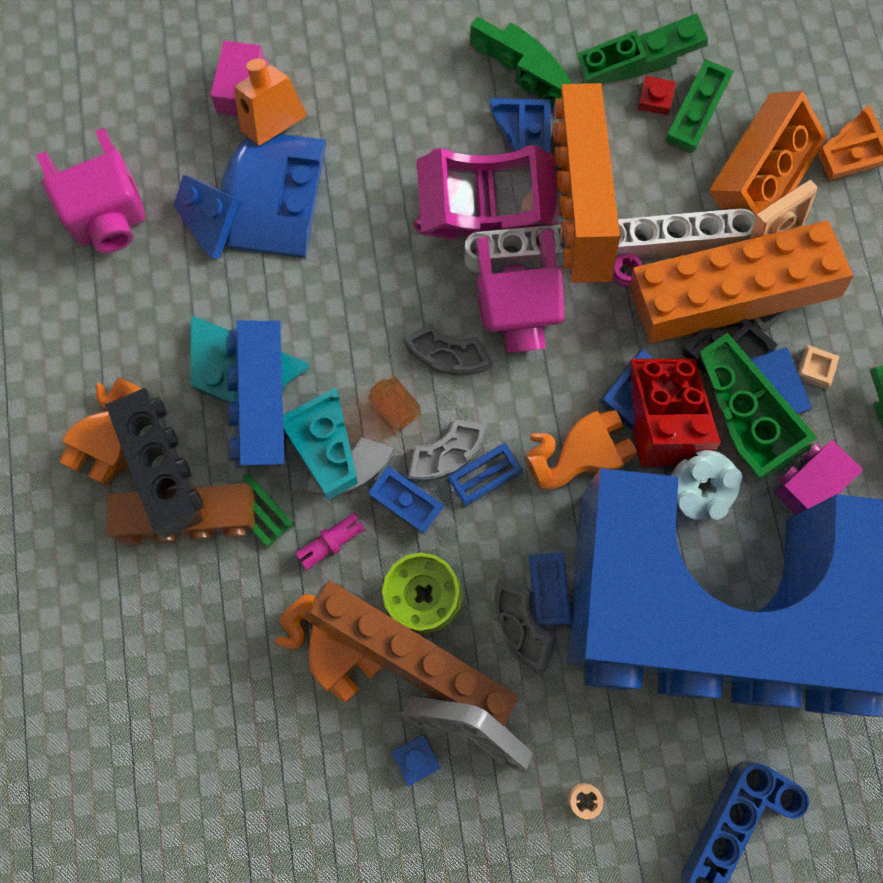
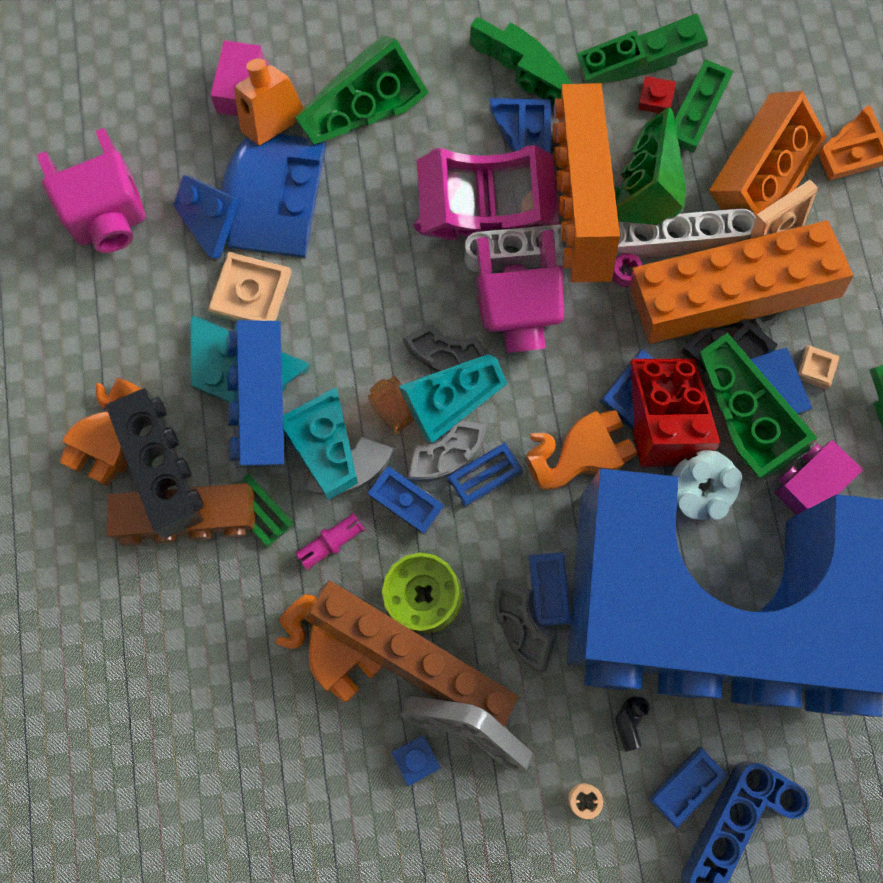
(249, 289): none -> light nougat tile
(366, 90): none -> green wedge
(452, 394): none -> teal wing
(628, 719): none -> black arm
(655, 176): none -> green wedge
(687, 787): none -> blue plate

